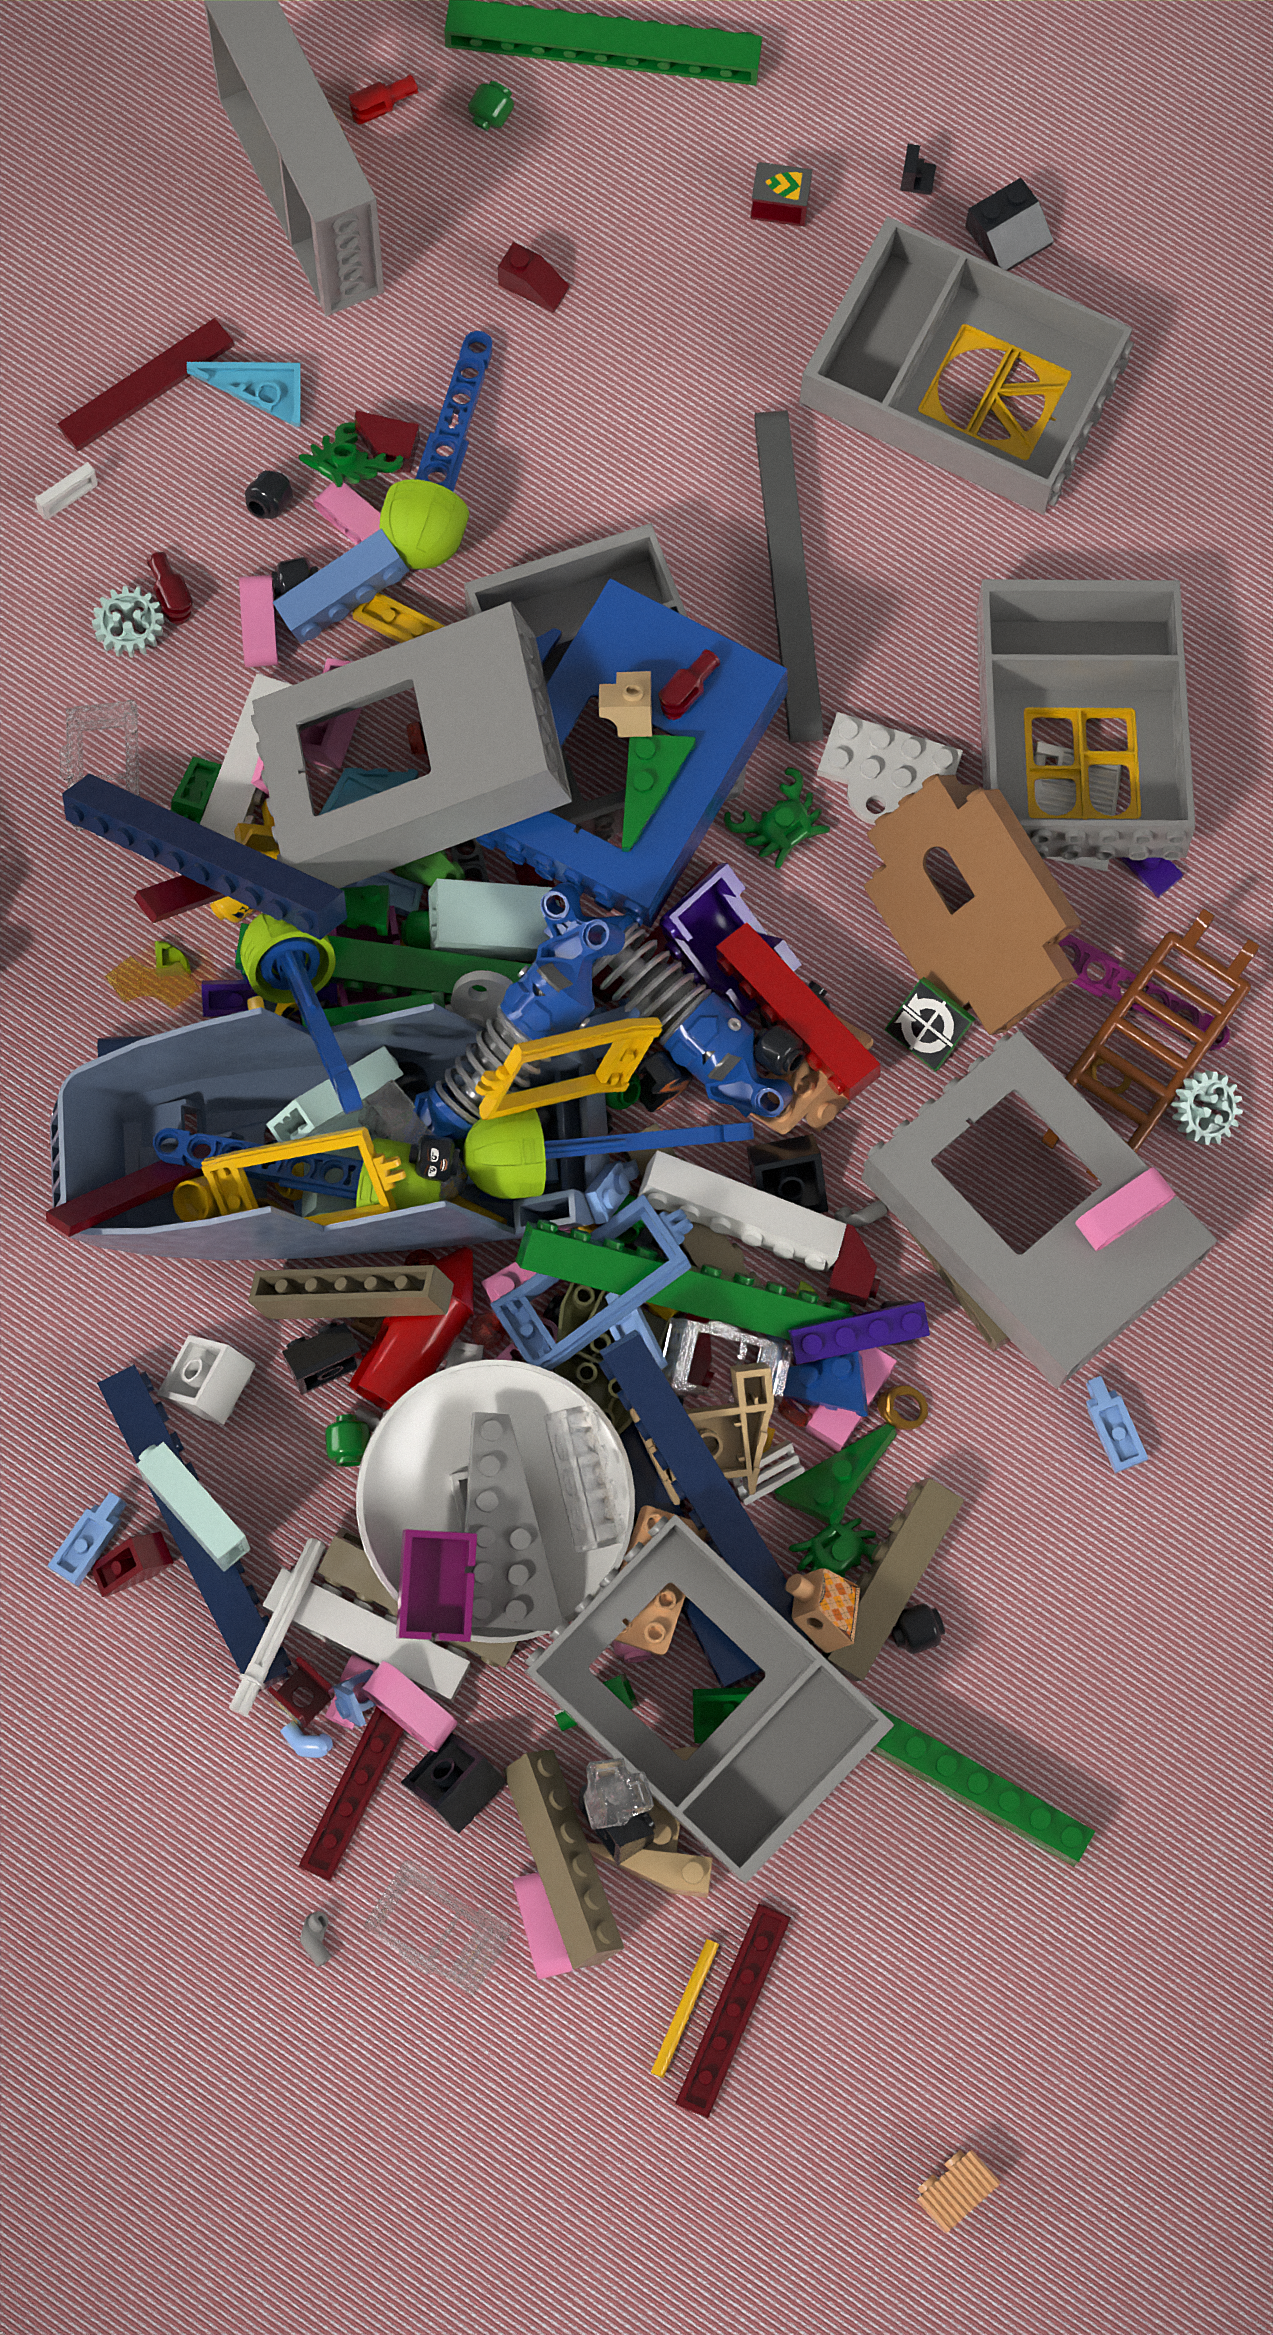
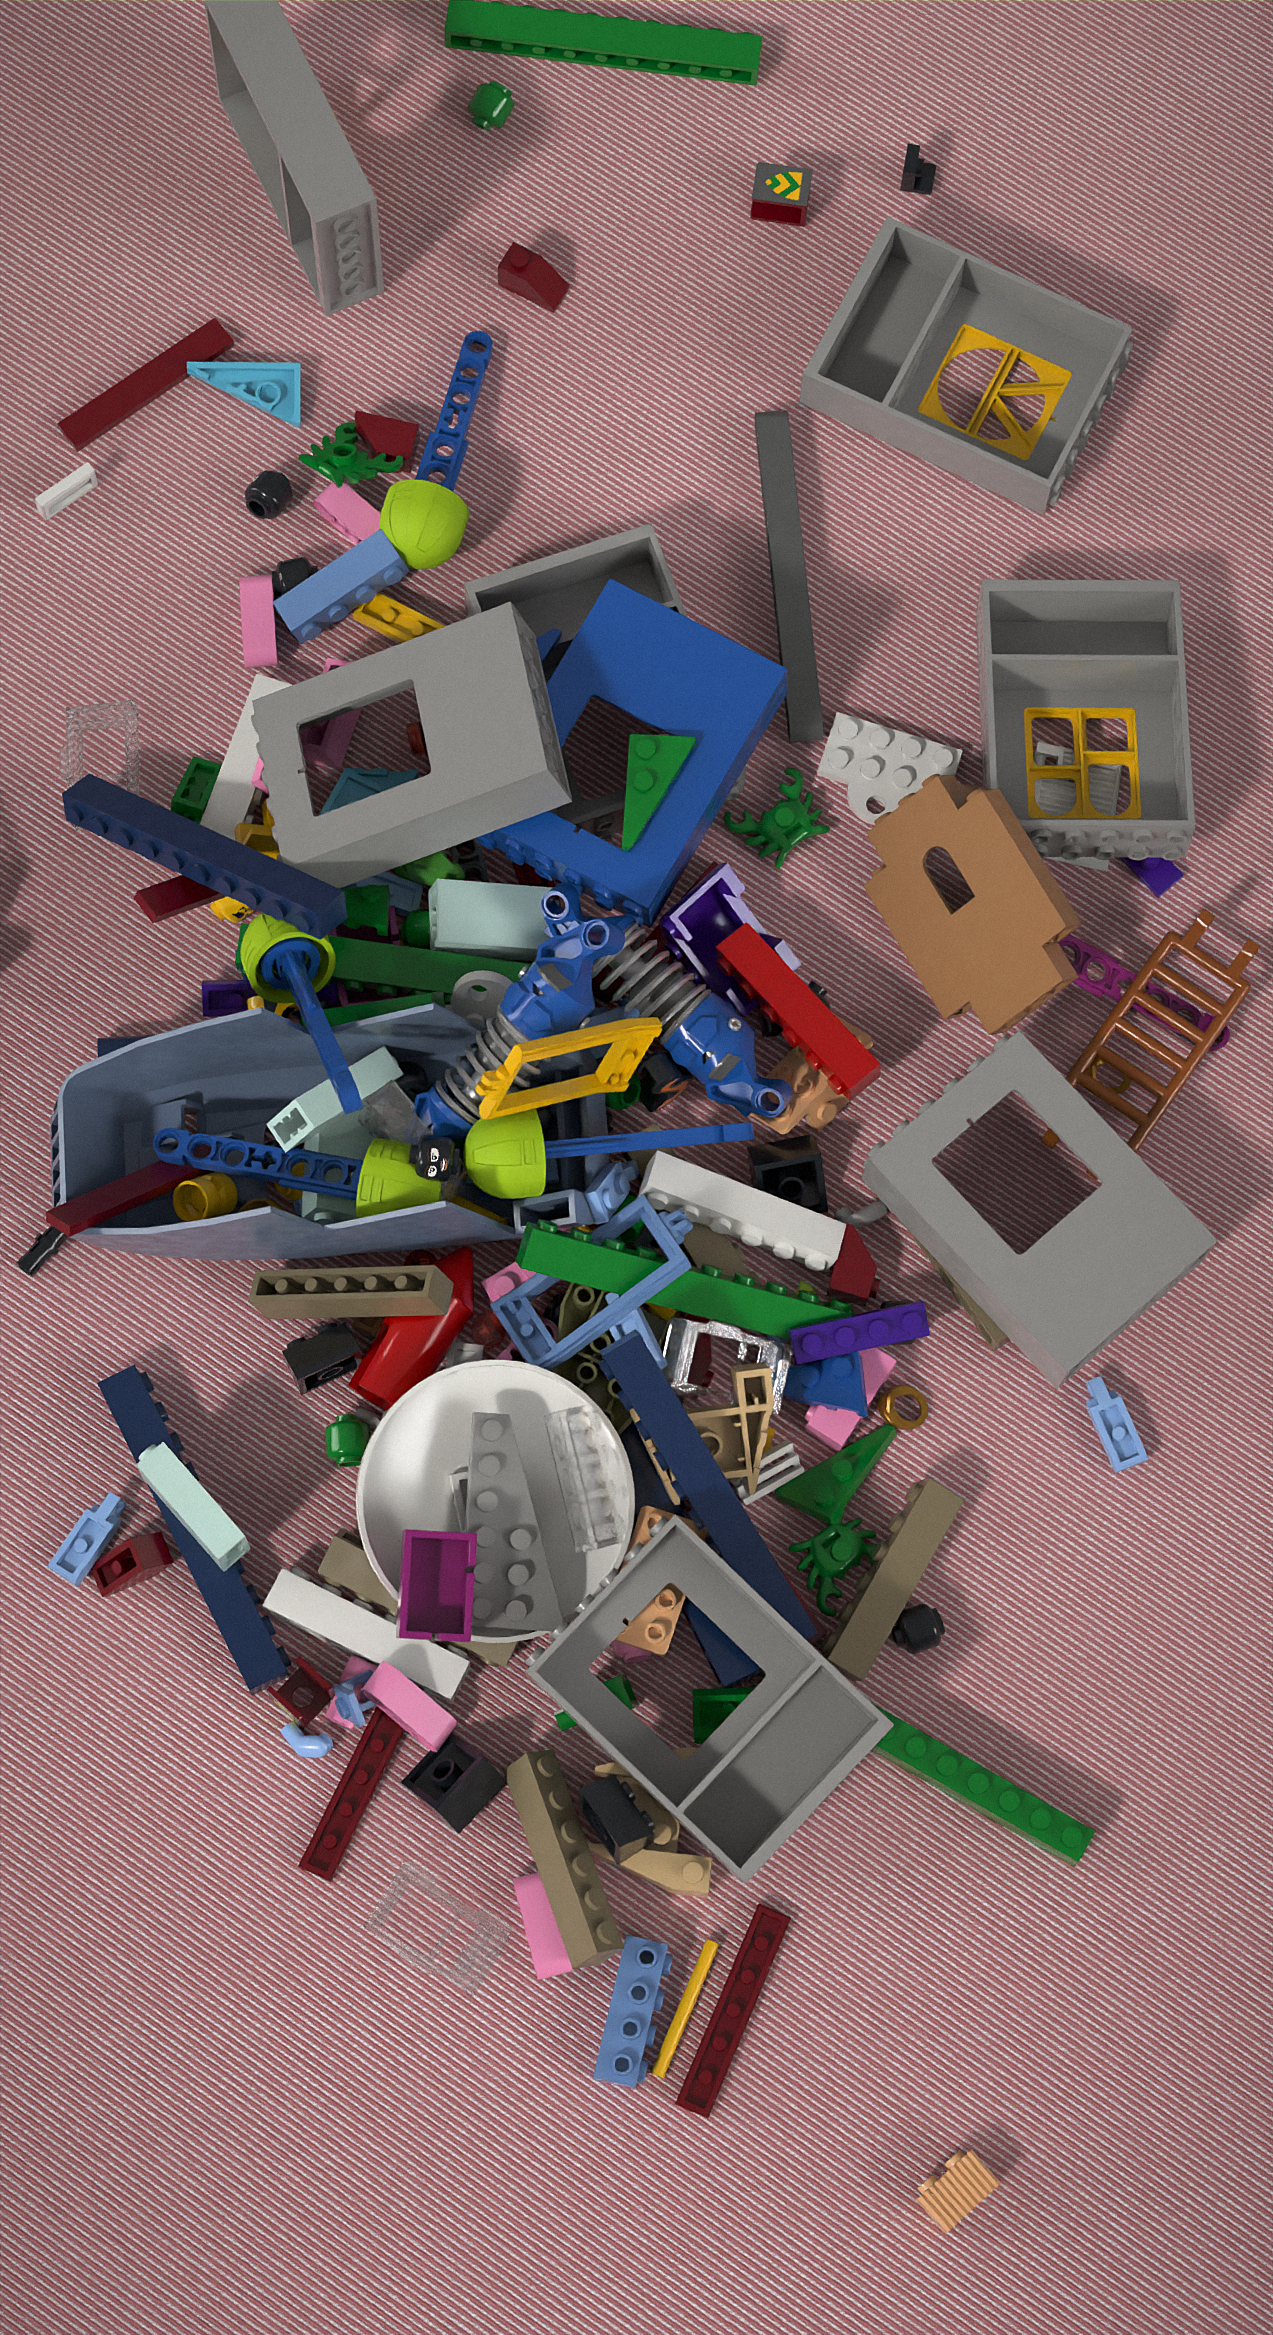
(44, 1247): none -> black pin
(148, 619): light aqua gear -> none
(167, 984): clear yellow tile -> none
(168, 955): lime tile -> none
(170, 589): dark red arm -> none
(207, 1379): white slope -> none
(235, 1194): yellow animal -> none
(258, 1668): white axle -> none
(313, 1935): light grey arm -> none
(380, 98): red arm -> none
(614, 1794): clear brick -> none
(628, 703): tan brick -> none
(631, 2011): none -> medium blue brick
(687, 685): dark red arm -> none
(779, 1050): black head -> none
(794, 1412): clear red tile -> none
(825, 1607): light nougat torso -> none
(930, 1024): tile -> none
(1009, 225): black slope -> none
(1125, 1209): bright pink beam -> none
(1212, 1125): light aqua gear -> none

